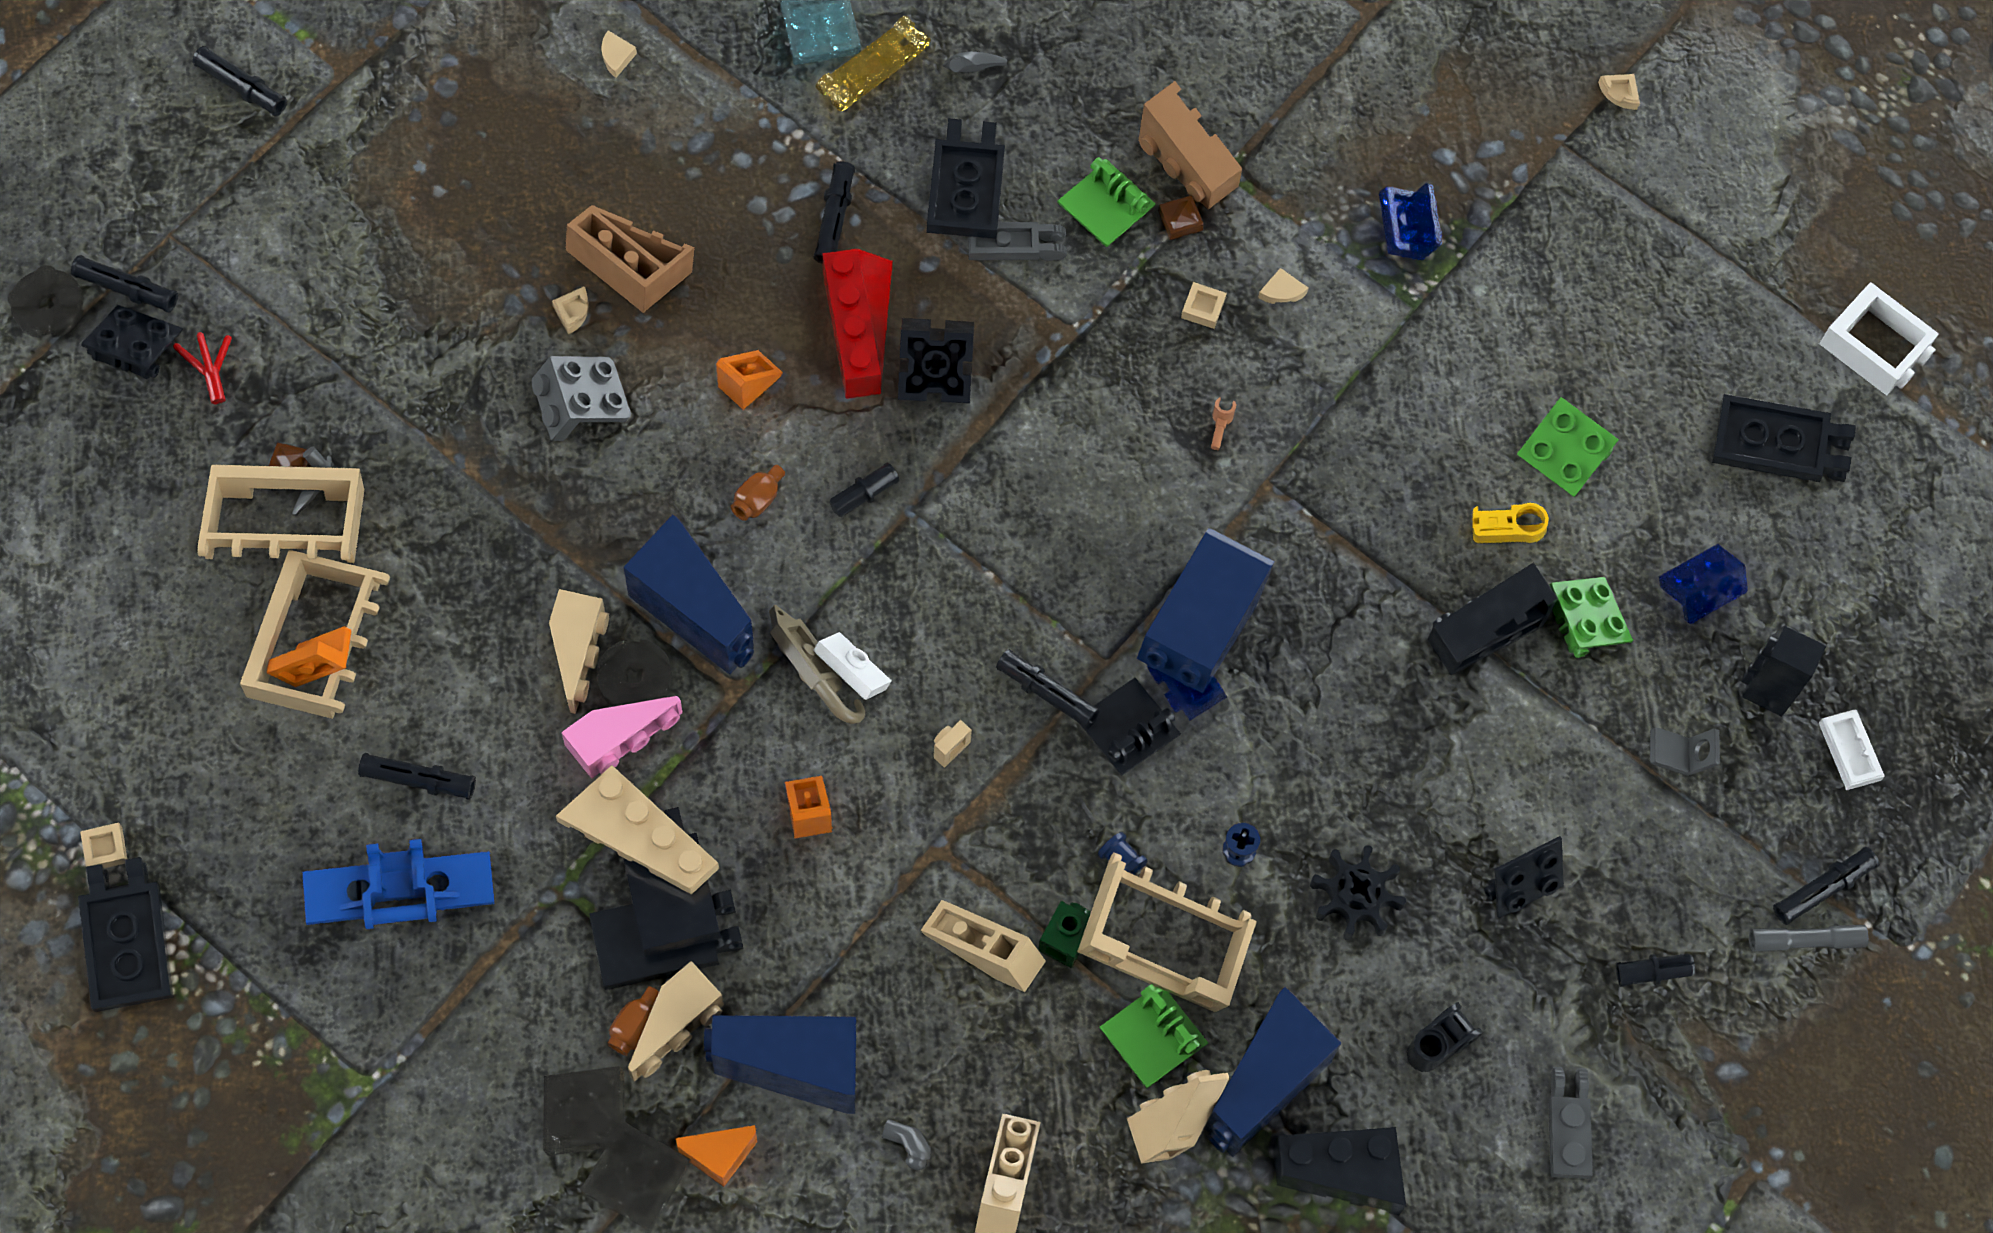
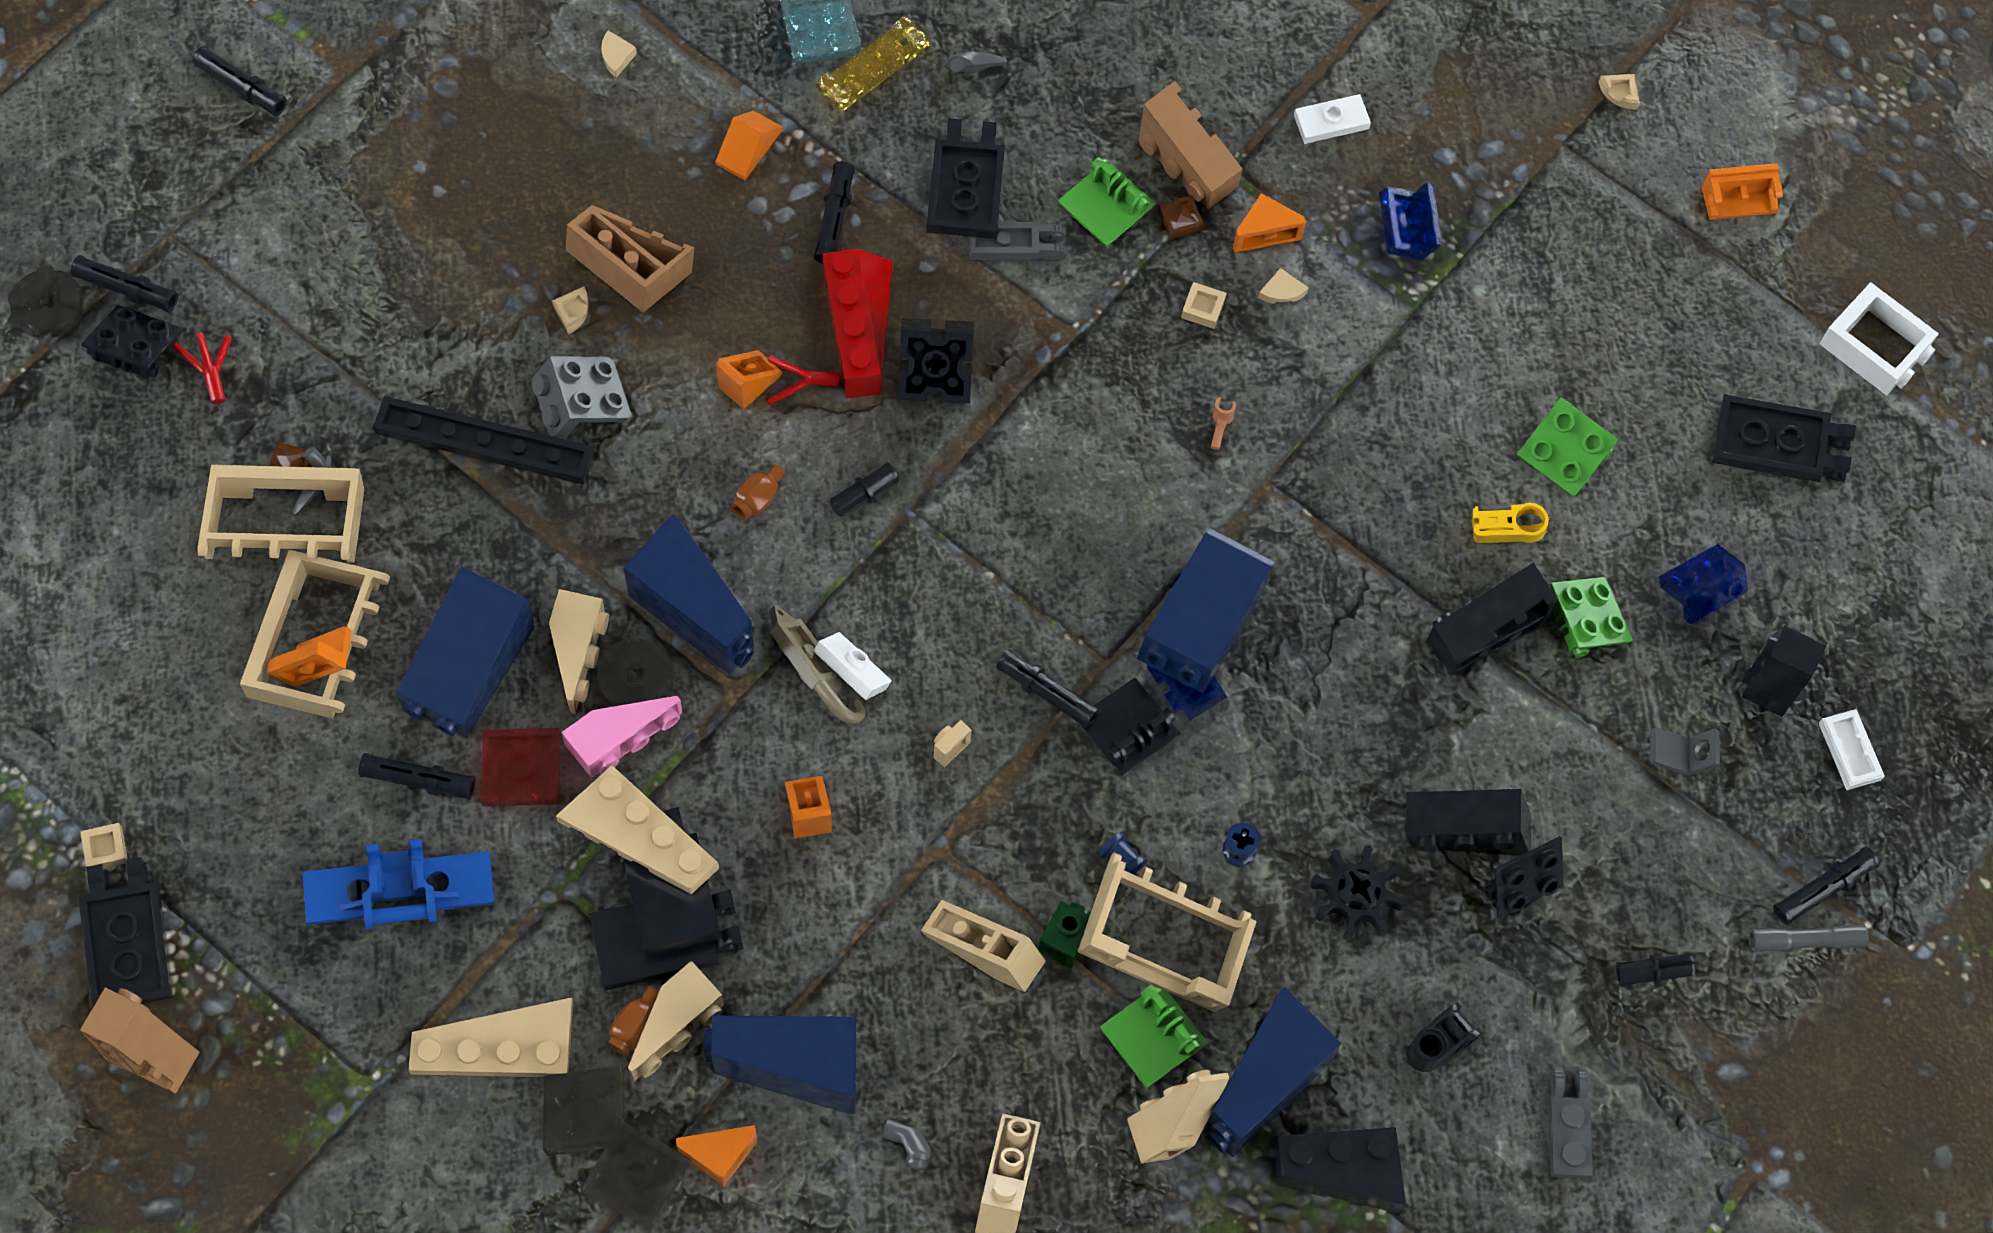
(138, 1040): none -> medium nougat wedge
(465, 653): none -> dark blue slope
(484, 440): none -> black plate
(508, 1043): none -> tan wing
(521, 767): none -> clear red plate
(746, 143): none -> orange slope
(809, 378): none -> red plant
(1268, 225): none -> orange slope
(1332, 119): none -> white plate
(1469, 821): none -> black wedge
(1742, 191): none -> orange hinge

